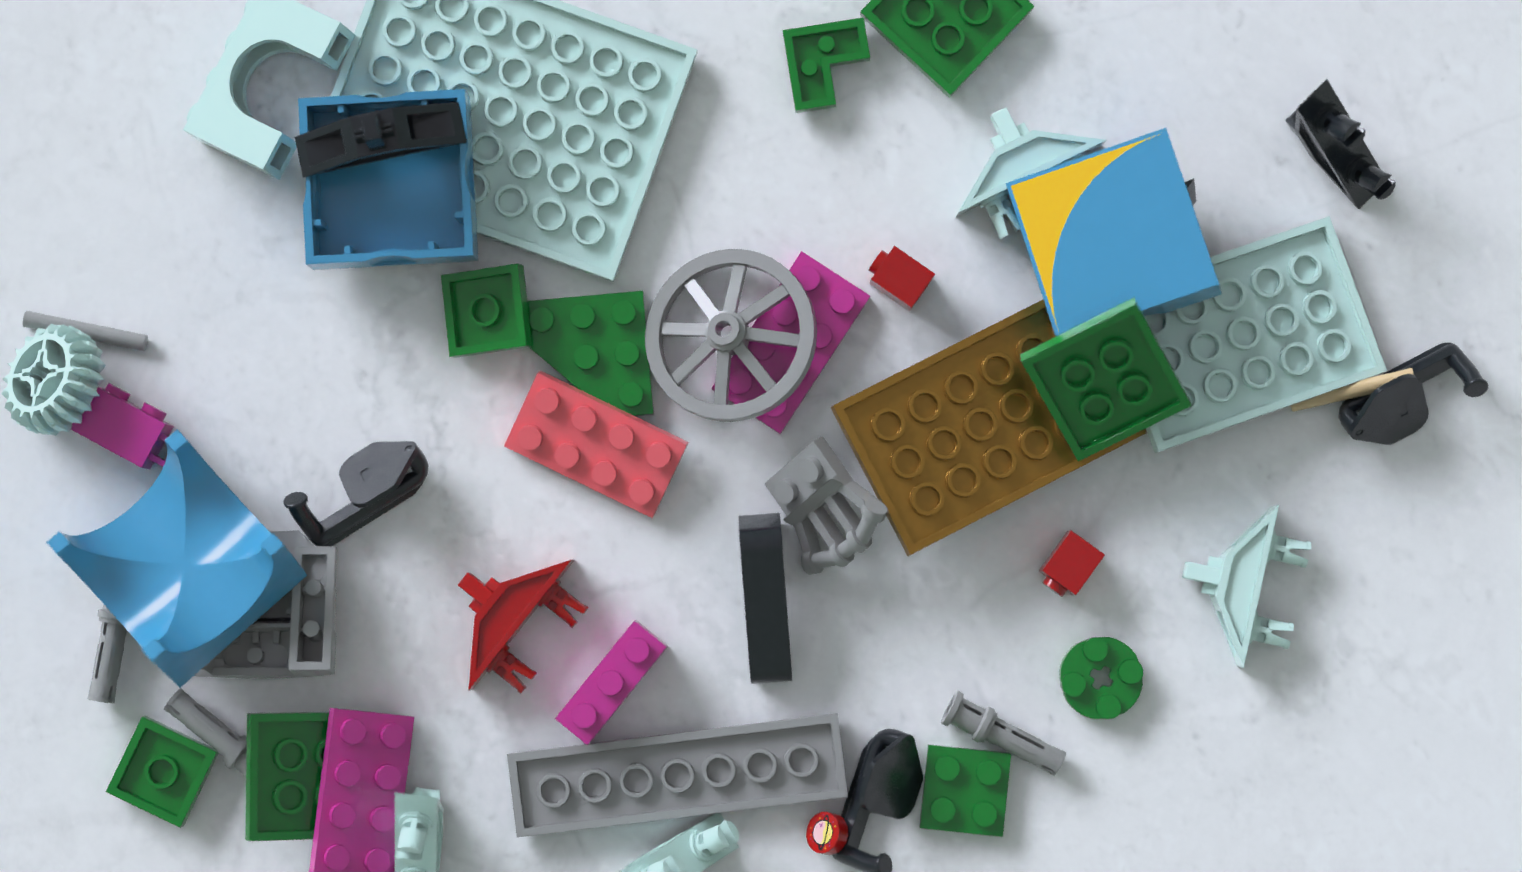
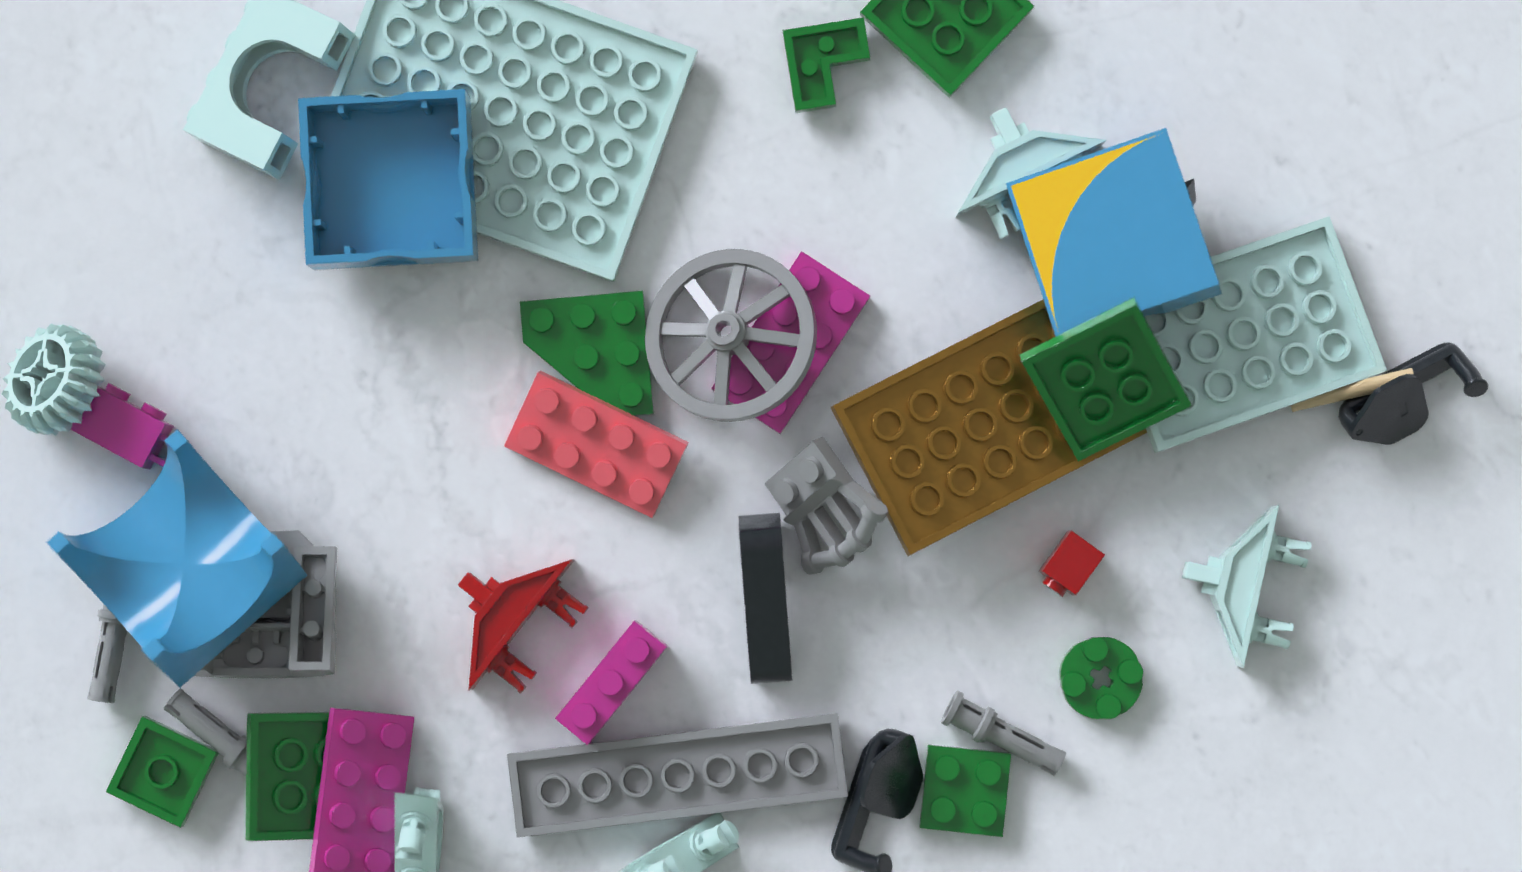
(96, 332): light grey bar -> none
(374, 482): black piece -> none
(379, 137): black connector -> none
(486, 310): green plate -> none
(827, 833): red tile -> none
(900, 277): red brick -> none
(1339, 146): black connector -> none

